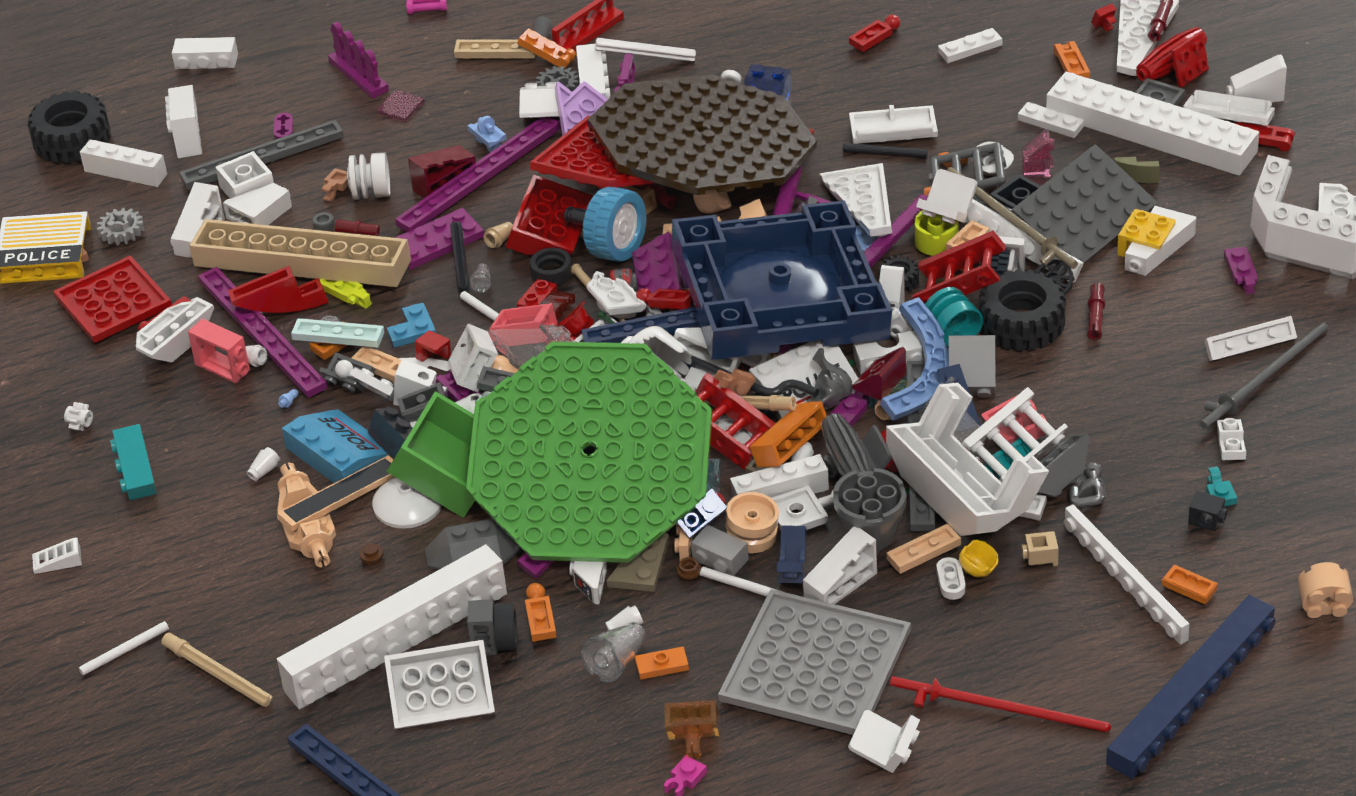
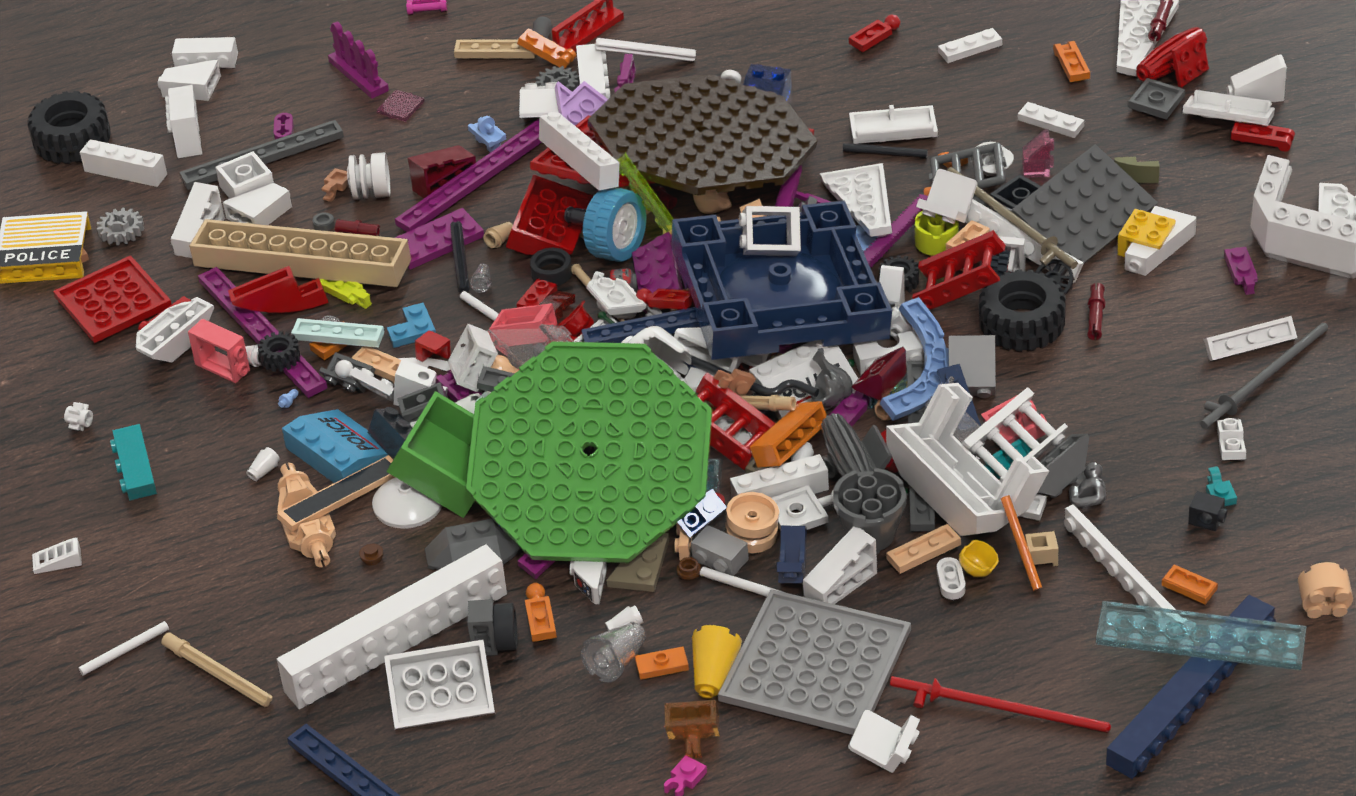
(201, 75): none -> white slope
(278, 360): none -> black tyre
(579, 151): none -> white brick
(650, 199): none -> clear neon green plate
(713, 657): none -> yellow cone
(793, 231): none -> white window
(954, 313): teal wheel -> none
(1021, 542): none -> orange bar
(1104, 17): red tile -> none
(1155, 123): white brick -> none
(1201, 635): none -> clear light blue plate

